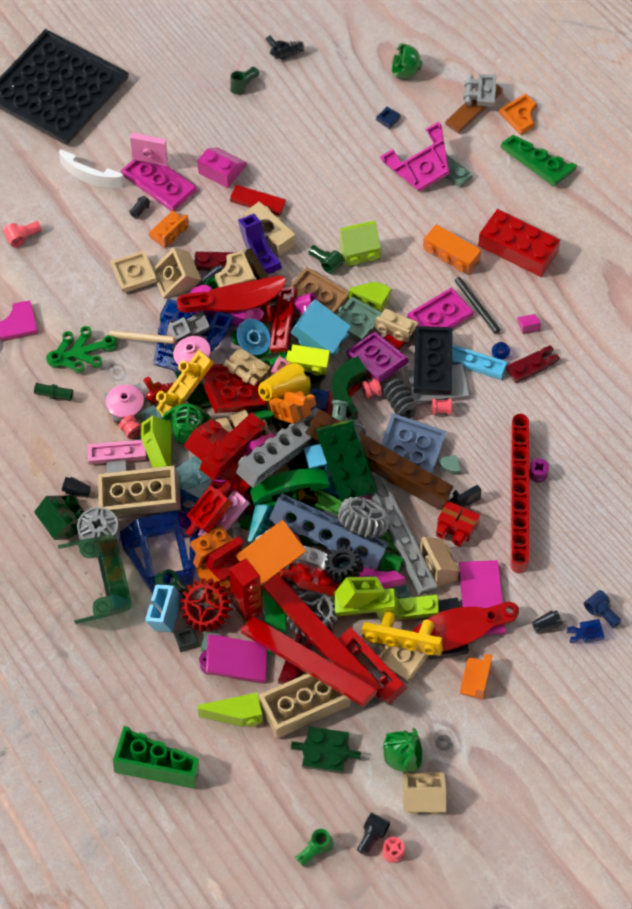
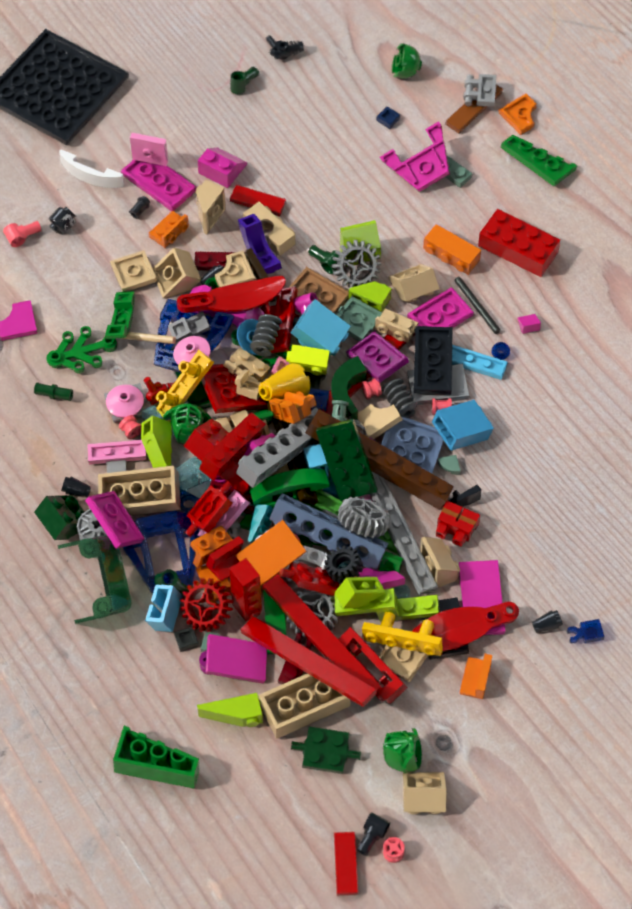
(62, 220): none -> black head
(114, 519): none -> dark pink tile
(122, 315): none -> green slope
(210, 204): none -> tan slope
(247, 386): none -> tan bracket
(265, 334): none -> dark grey piece
(314, 848): green pin -> none
(345, 863): none -> red tile
(358, 256): none -> light grey gear
(378, 420): none -> tan tile
(414, 282): none -> tan slope
(462, 425): none -> dark azure brick
(519, 500): red beam -> none
(532, 364): dark red hinge -> none
(538, 475): magenta wheel -> none
(600, 604): dark blue pin -> none

